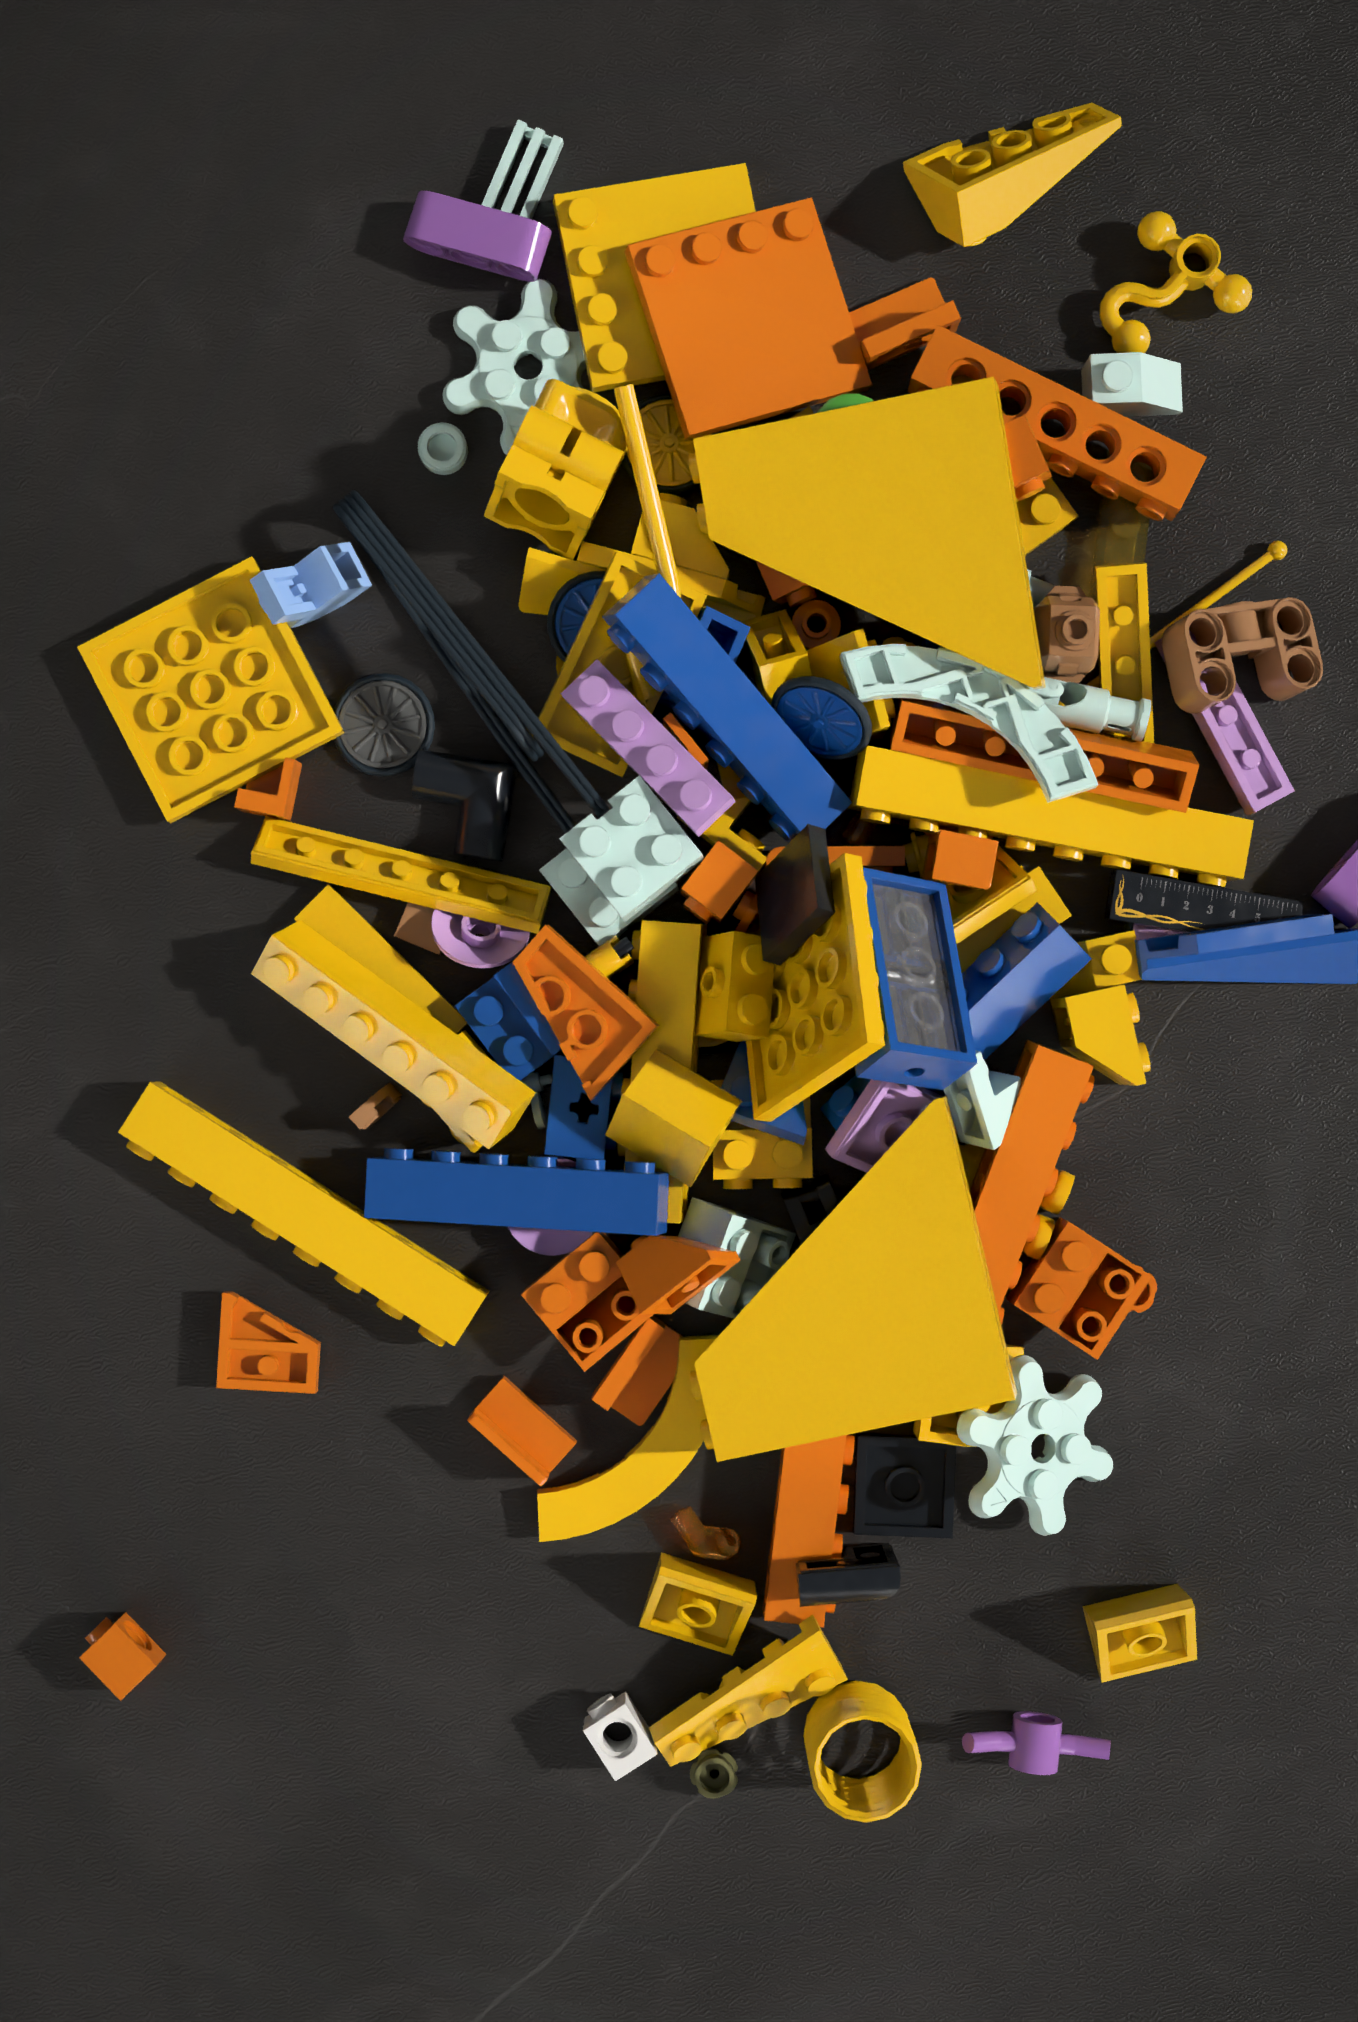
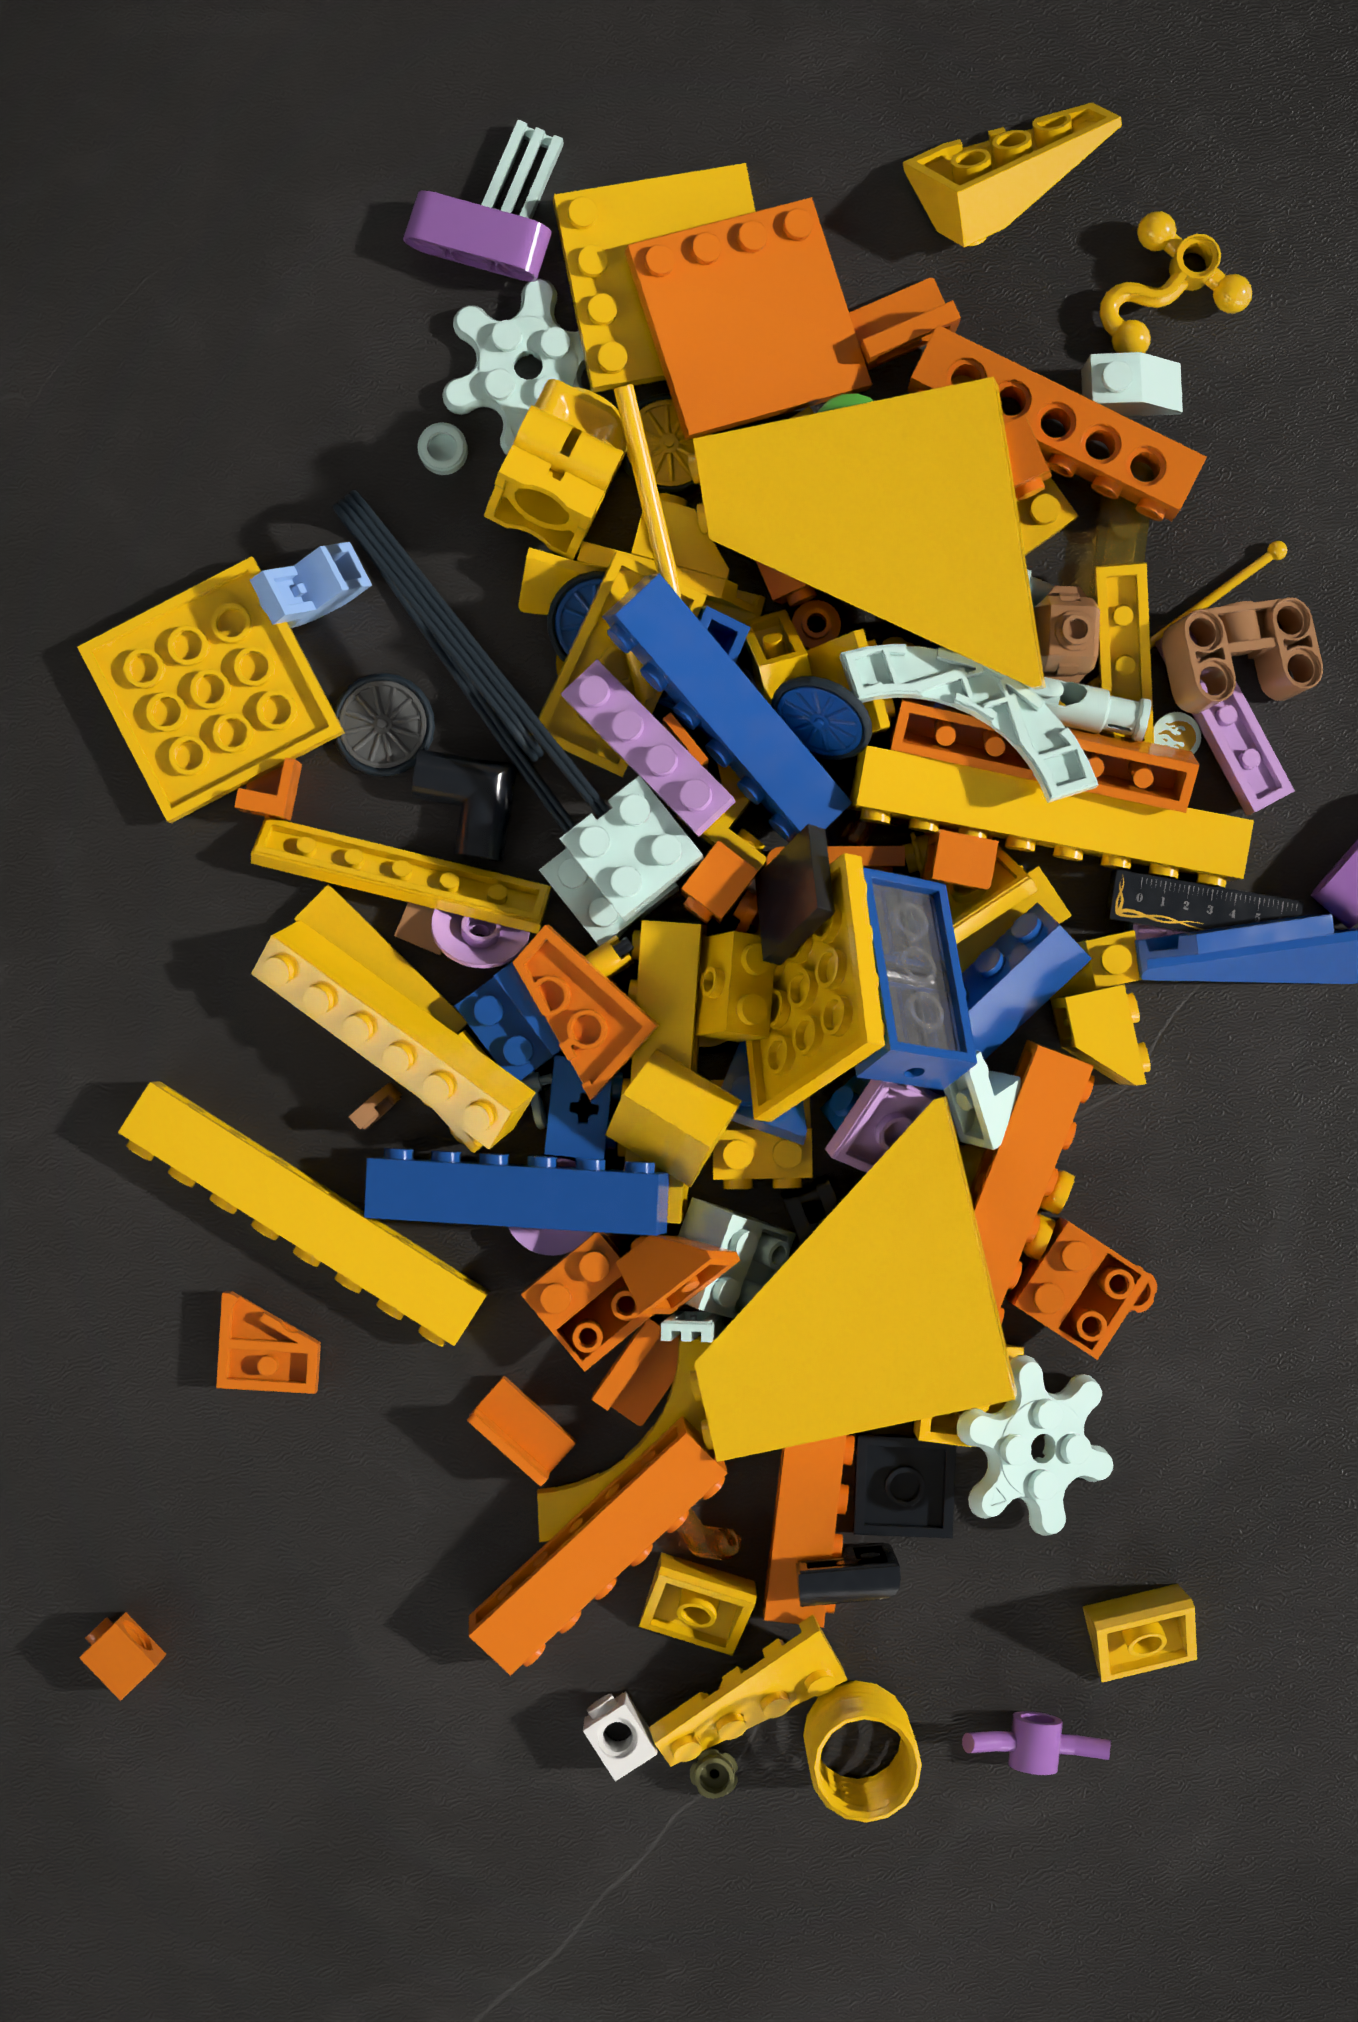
(596, 1547): none -> orange brick
(691, 1325): none -> light aqua tile
(1177, 731): none -> light aqua tile

